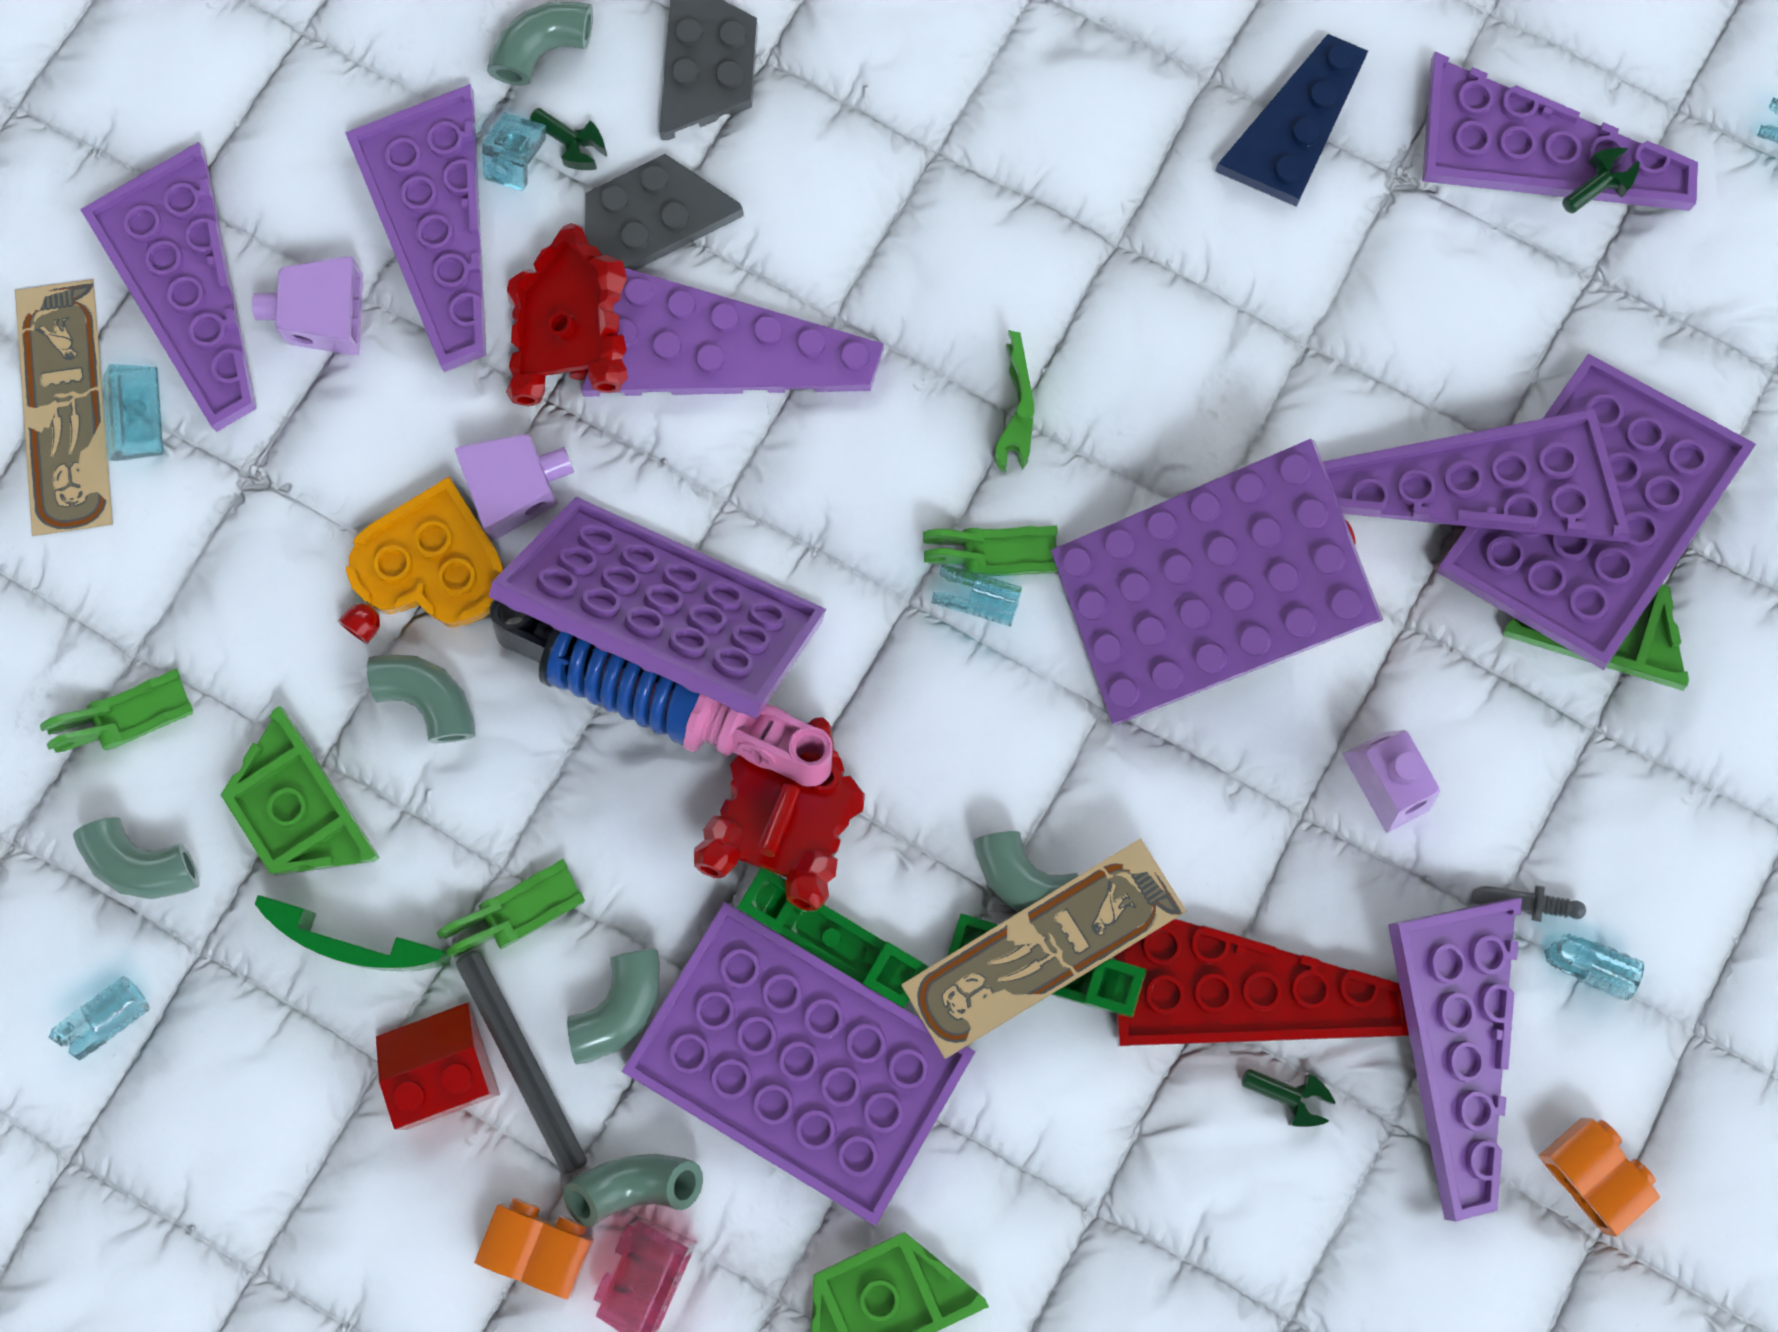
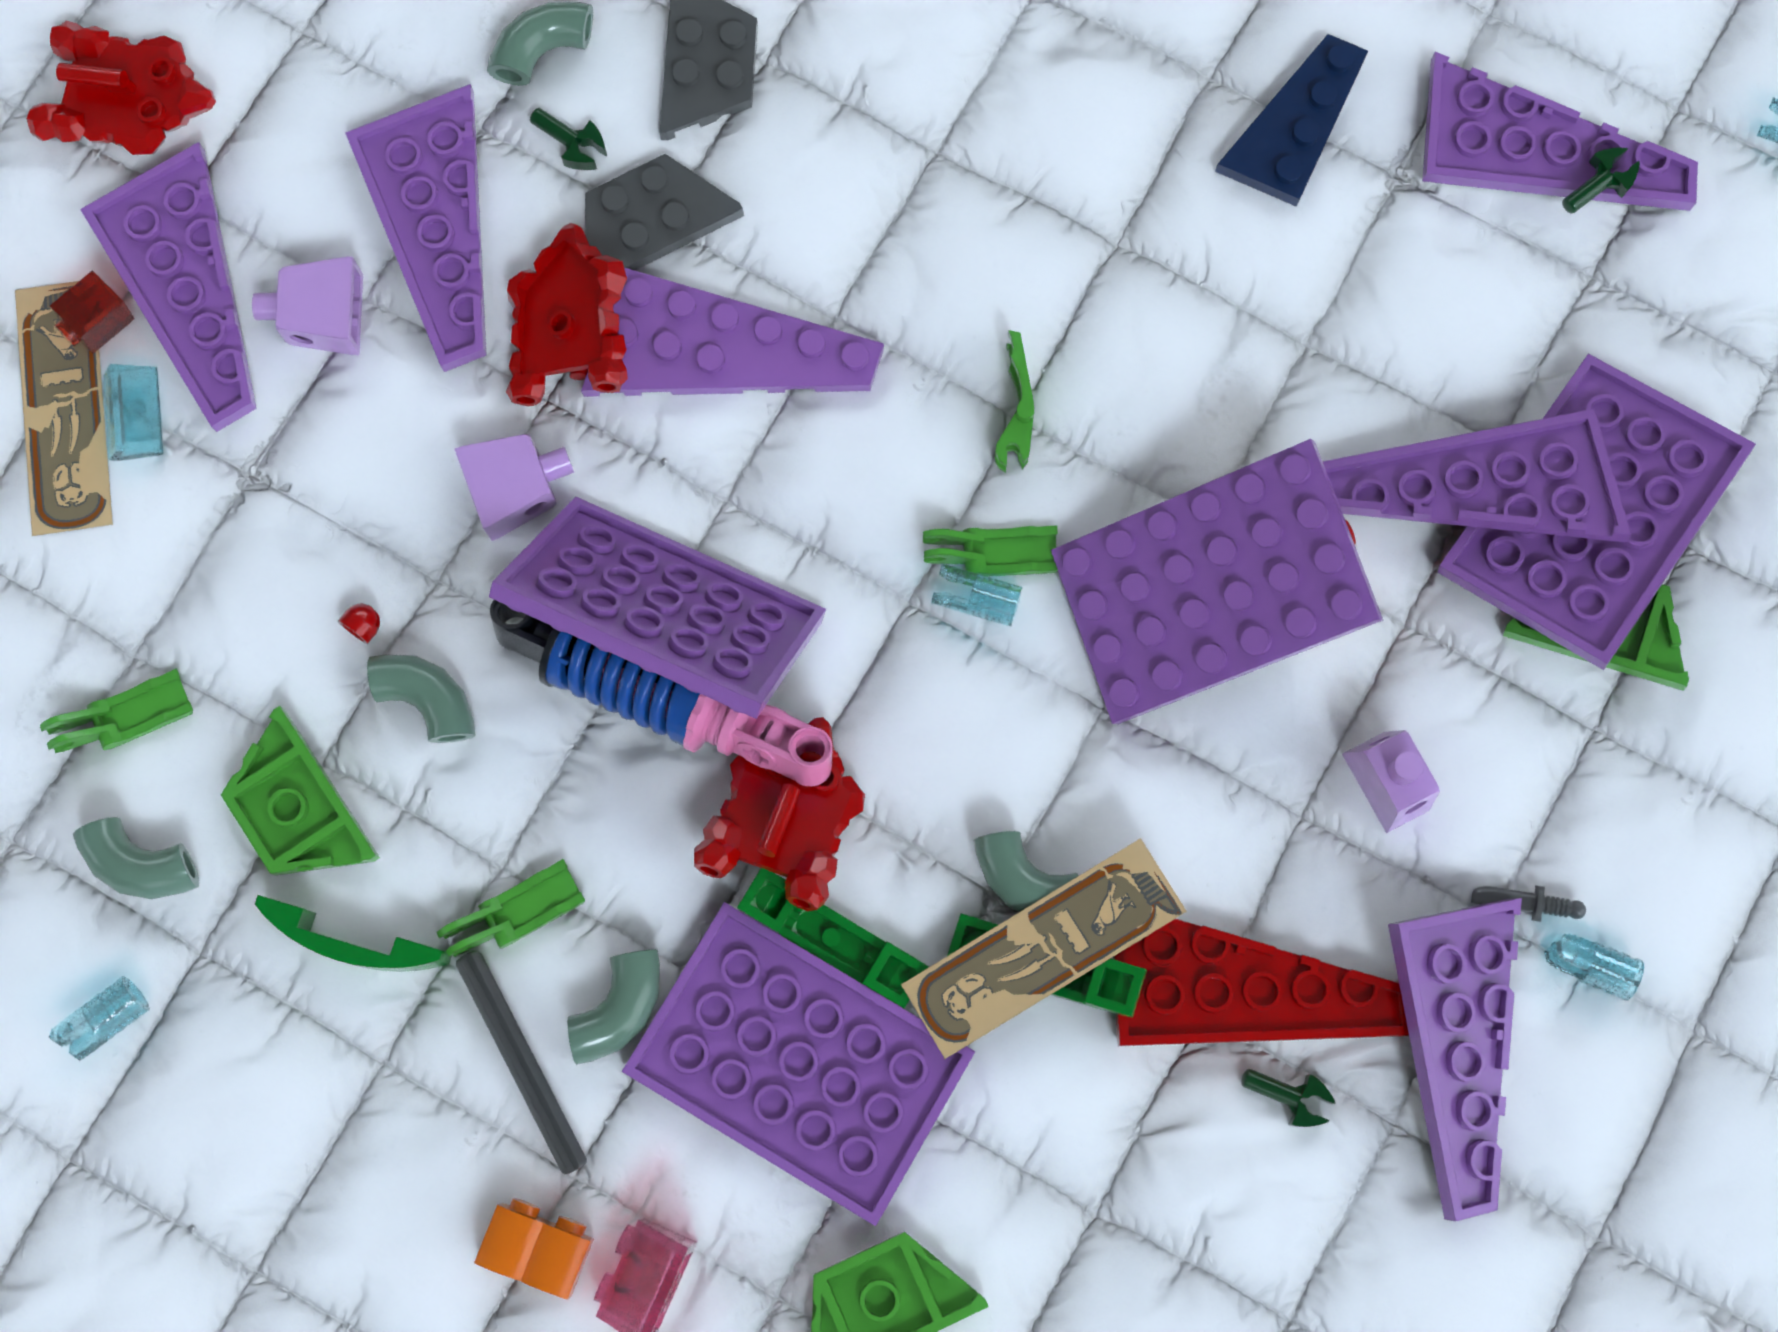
(90, 313): none -> clear red brick
(119, 90): none -> red shield
(427, 557): light orange plate -> none
(434, 1067): red slope -> none
(510, 150): clear light blue bracket -> none
(631, 1183): sand green cylinder -> none
(1600, 1175): orange brick -> none

